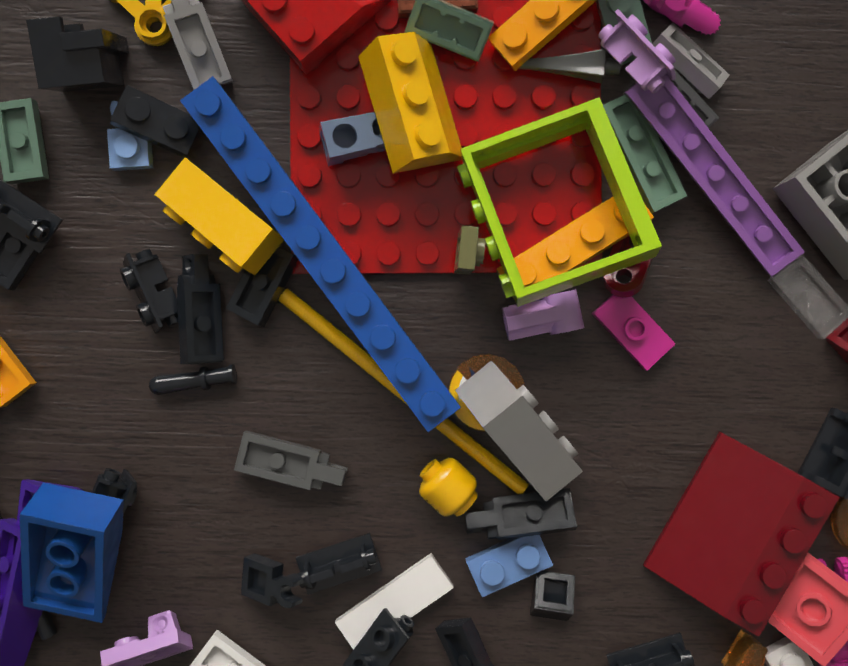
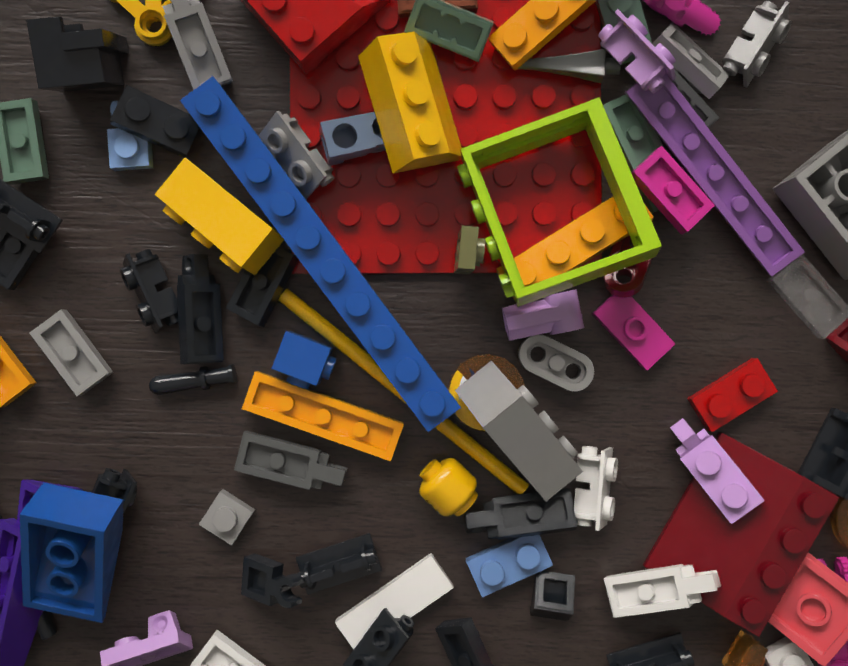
(71, 352): none -> light grey plate
(227, 517): none -> light grey plate
(289, 147): none -> light grey hinge
(304, 360): none -> blue brick
(323, 415): none -> light orange plate
(555, 361): none -> light grey plate
(595, 502): none -> white hinge
(658, 589): none -> white hinge
(671, 190): none -> dark pink plate
(716, 472): none -> lavender hinge
(732, 394): none -> red plate
(766, 28): none -> light grey hinge

